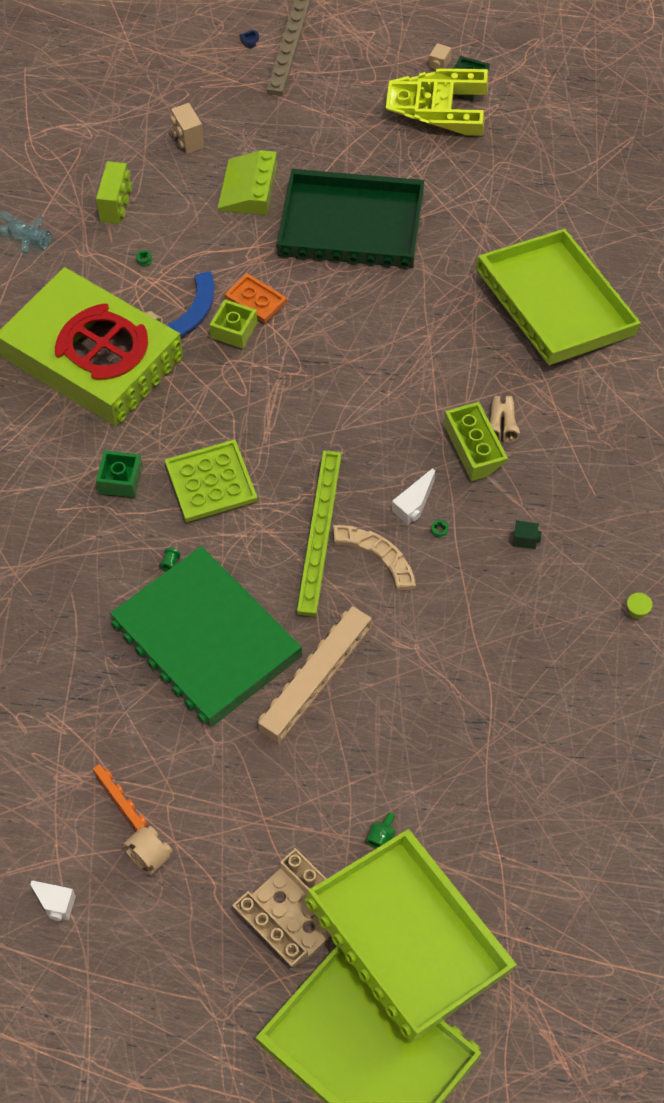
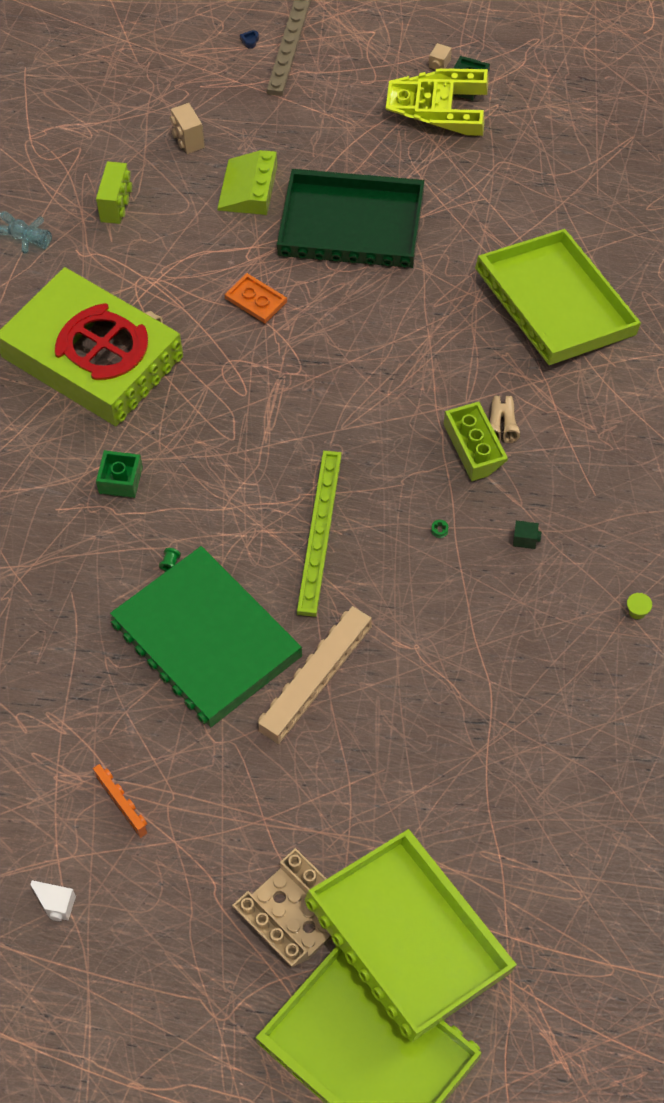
(144, 262): green bush -> none
(147, 849): tan brick -> none
(200, 306): blue tile -> none
(211, 480): lime plate -> none
(233, 323): lime brick -> none
(381, 549): tan tile -> none
(381, 832): green piece -> none
(411, 502): white slope -> none

